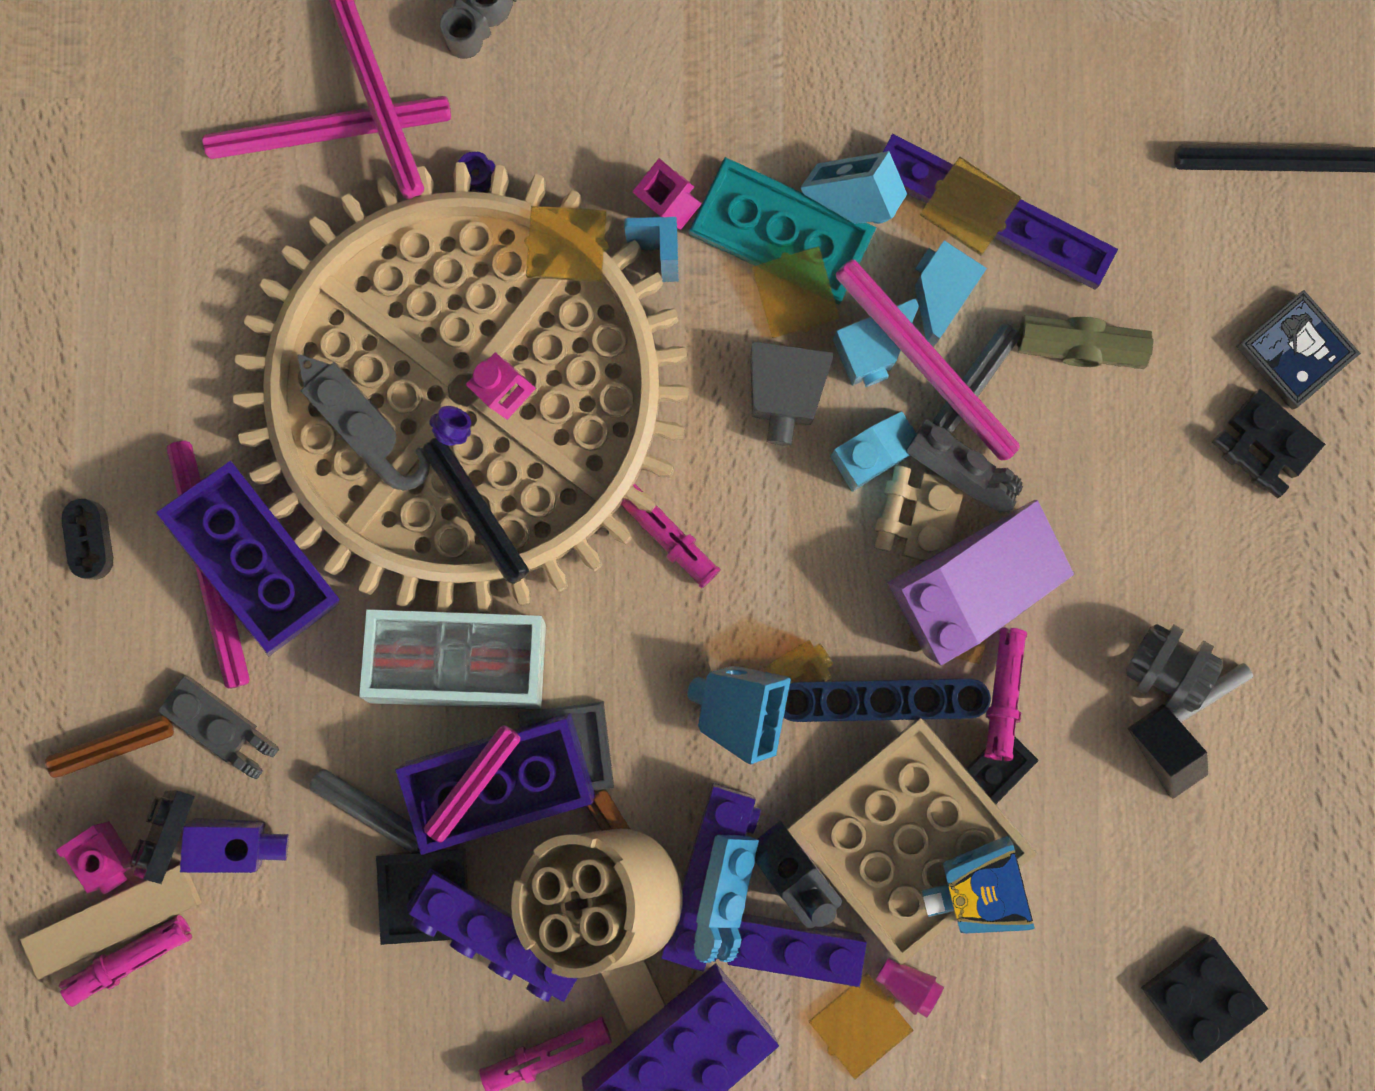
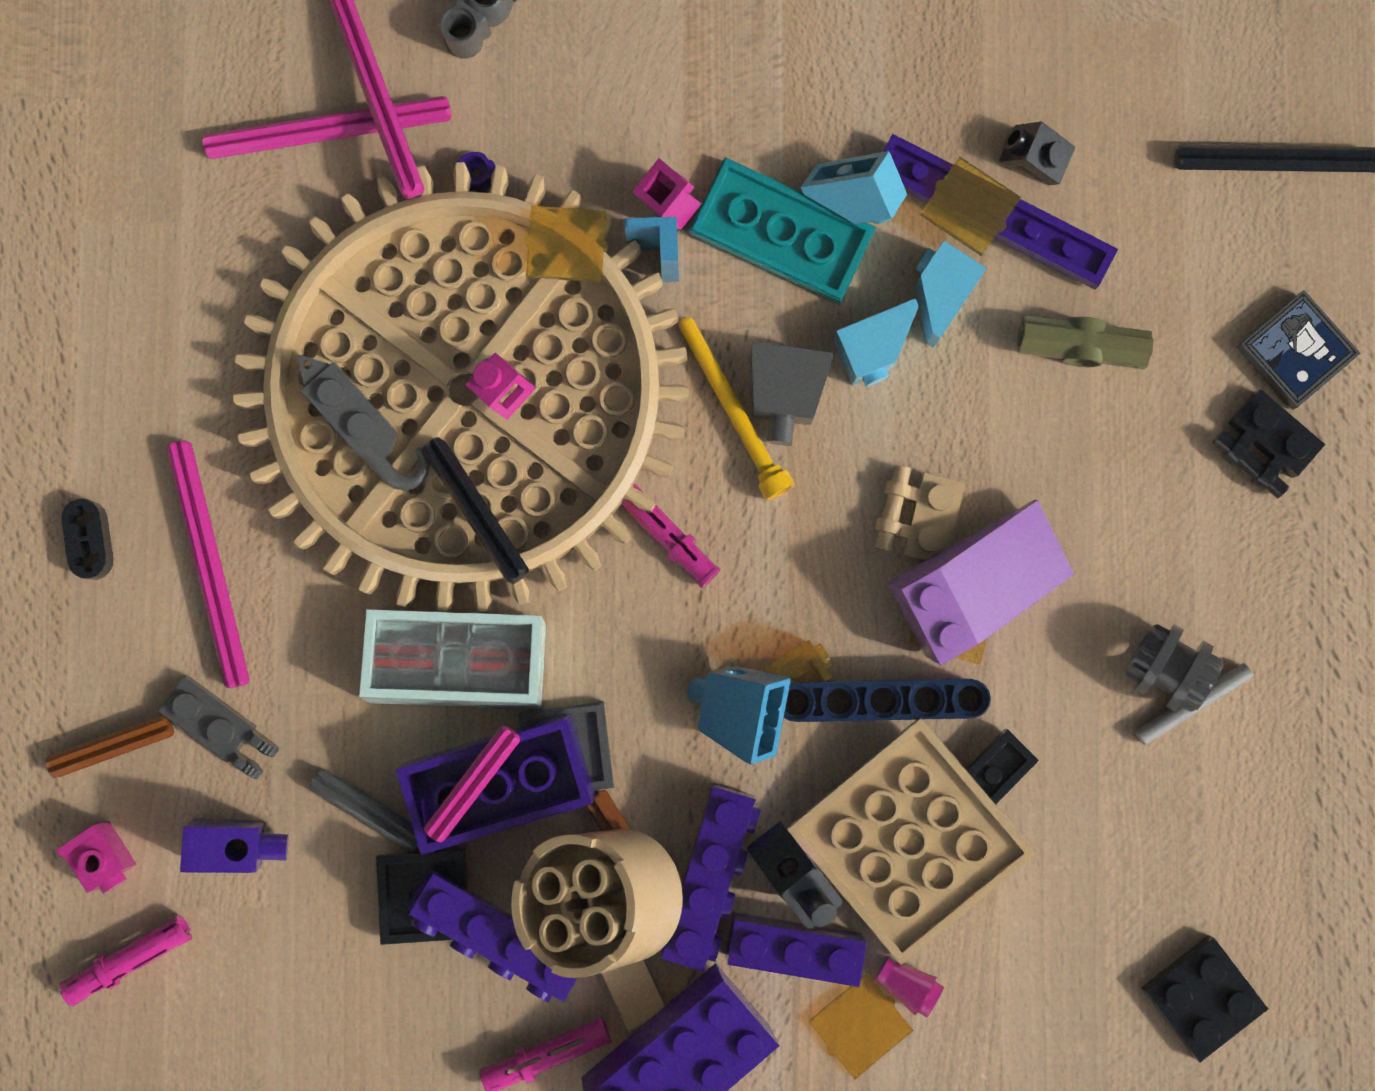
(109, 922): tan tile -> none
(167, 819): black plate -> none
(248, 558): dark purple brick -> none
(451, 425): dark purple plate -> none
(724, 898): dark azure hinge -> none
(772, 478): none -> yellow piece
(795, 292): clear yellow piece -> none
(874, 450): medium azure slope -> none
(927, 360): dark pink axle -> none
(965, 467): dark grey hinge -> none
(981, 372): dark grey axle -> none
(983, 890): torso -> none
(1005, 698): dark pink pin -> none
(1038, 151): none -> black bracket
(1170, 750): black slope -> none

